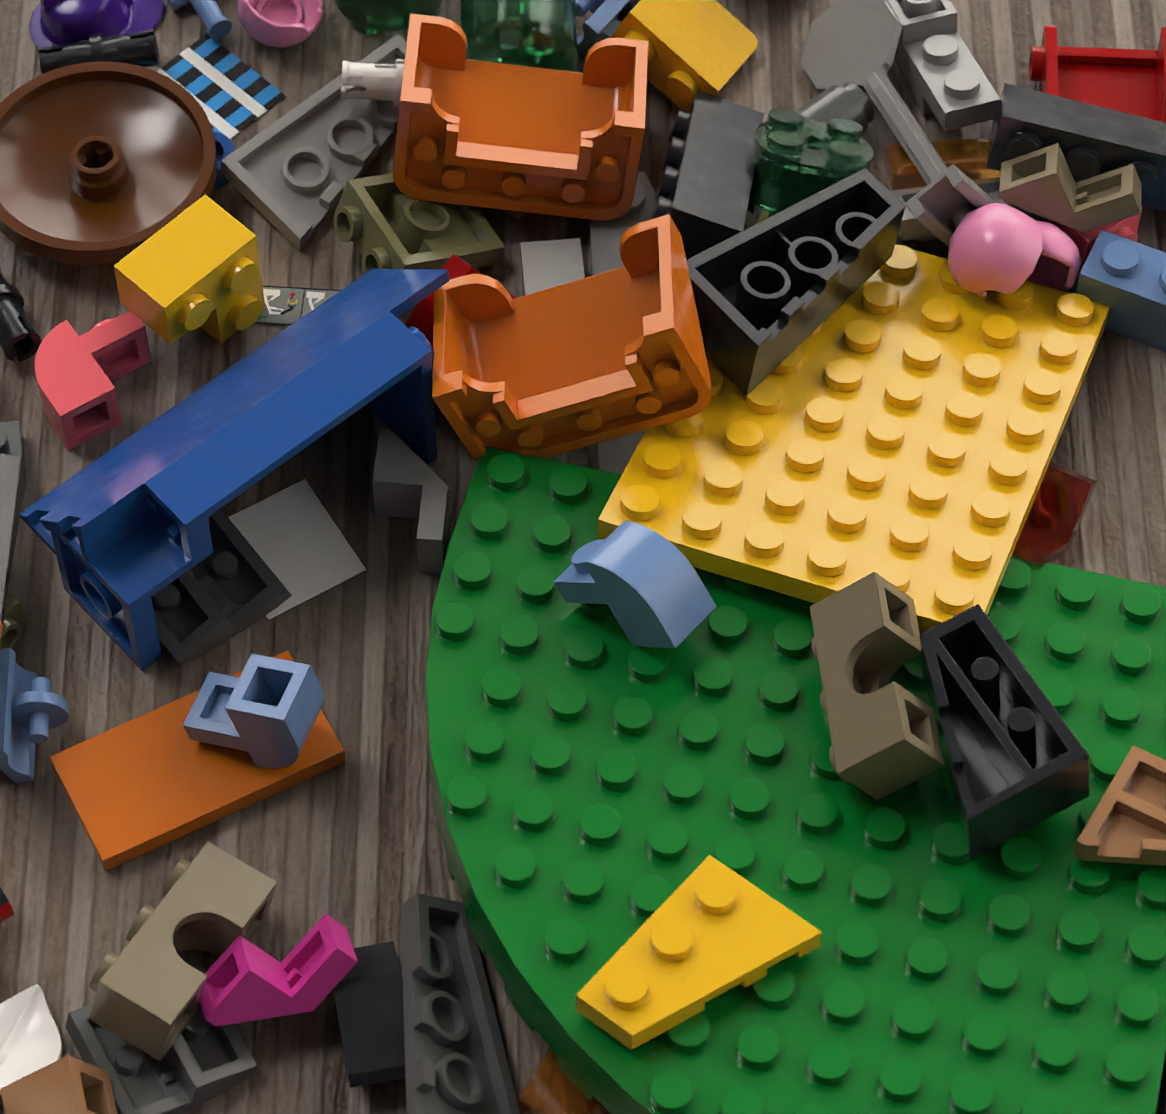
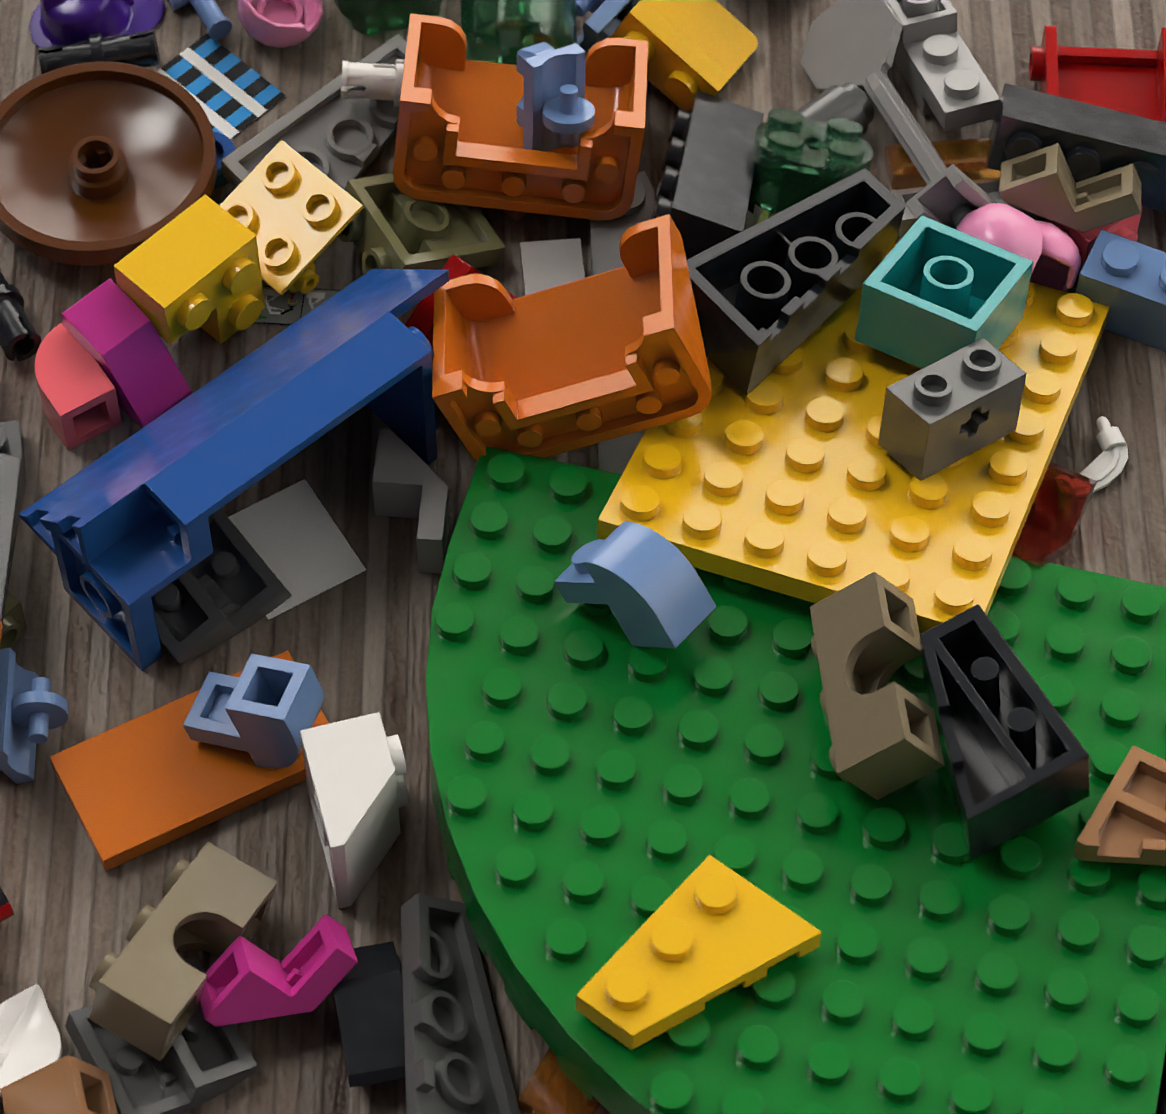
(128, 351): none -> dark pink slope
(292, 214): none -> yellow hinge
(354, 797): none -> white slope
(554, 97): none -> medium blue hips
(934, 412): none -> dark grey brick
(941, 295): none -> teal brick
(1113, 456): none -> white piece

